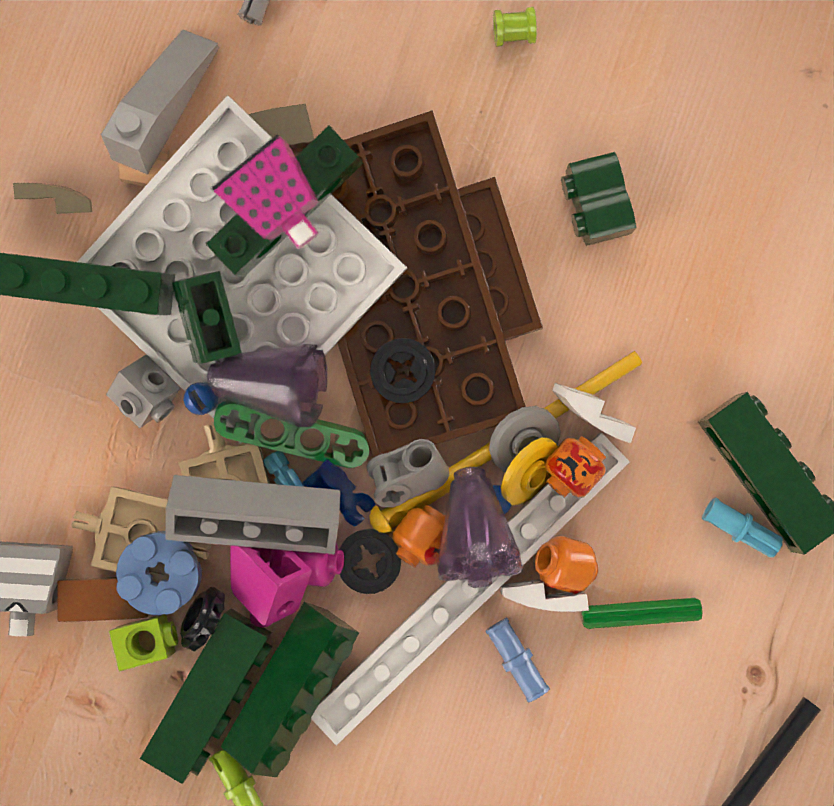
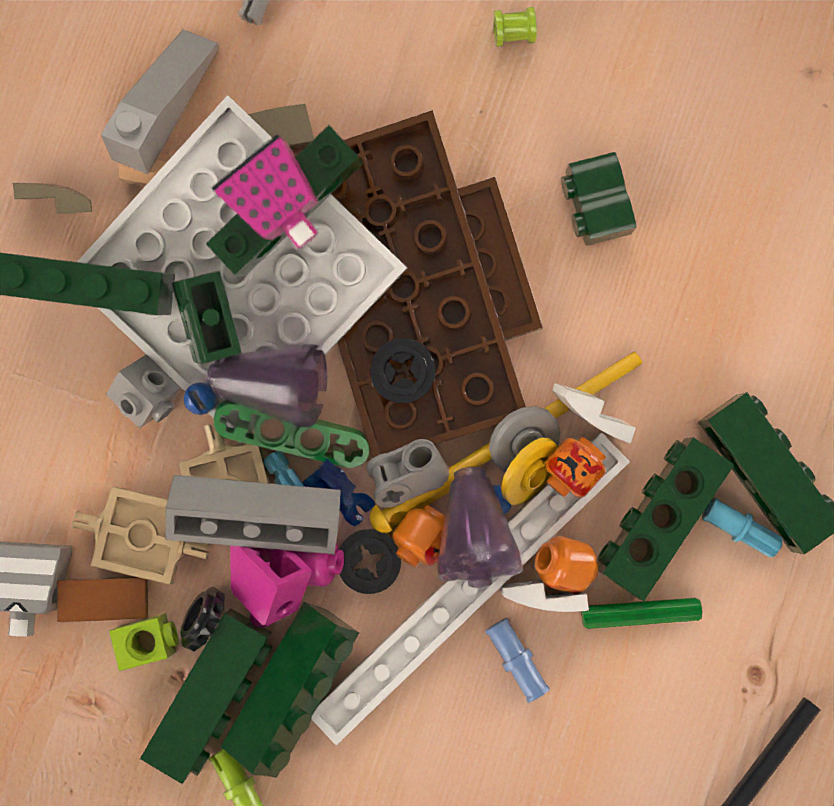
(137, 584): medium blue plate -> none
(707, 474): none -> dark green brick

